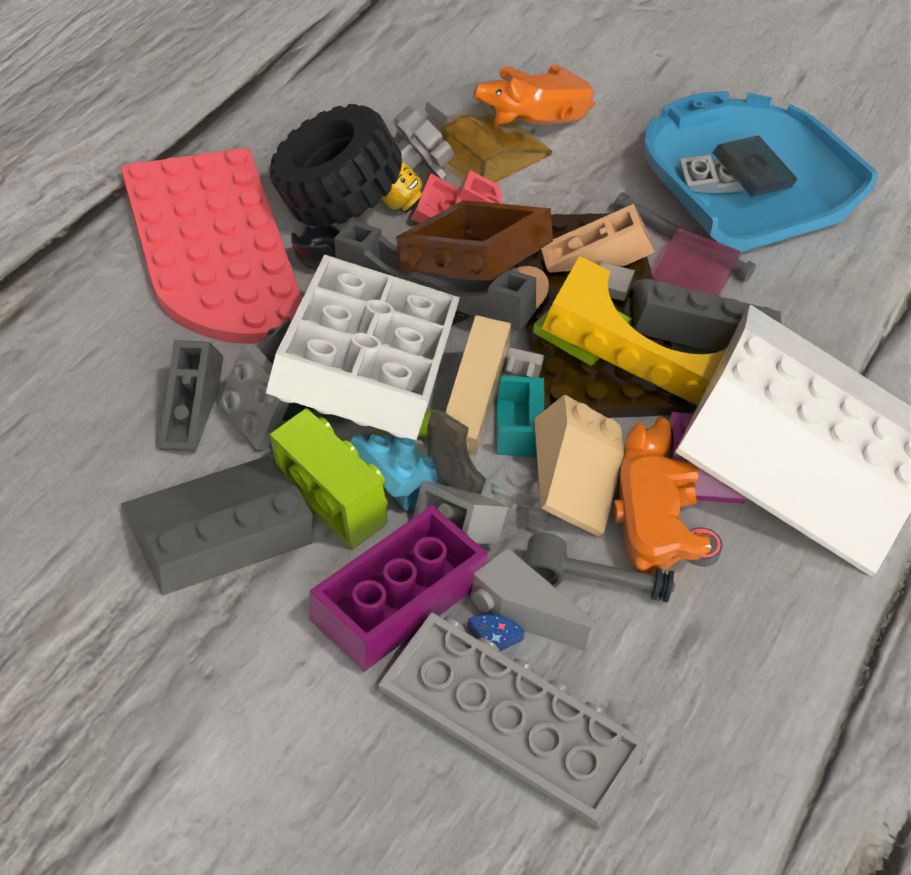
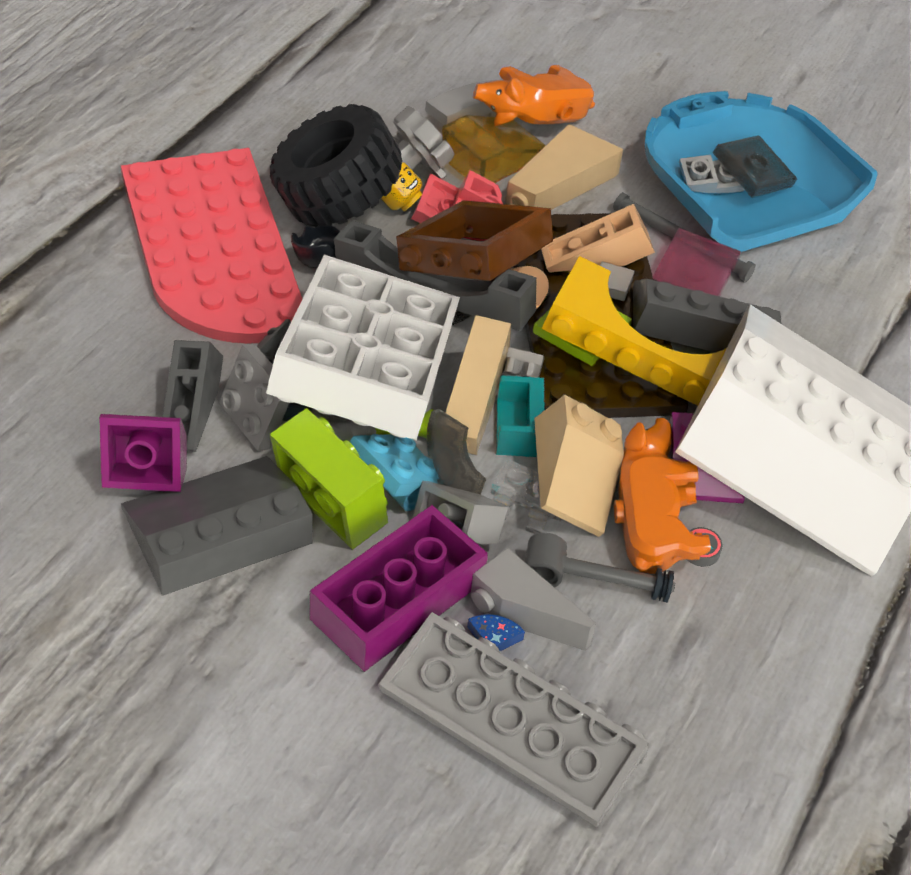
(142, 452): none -> magenta slope
(564, 170): none -> tan slope

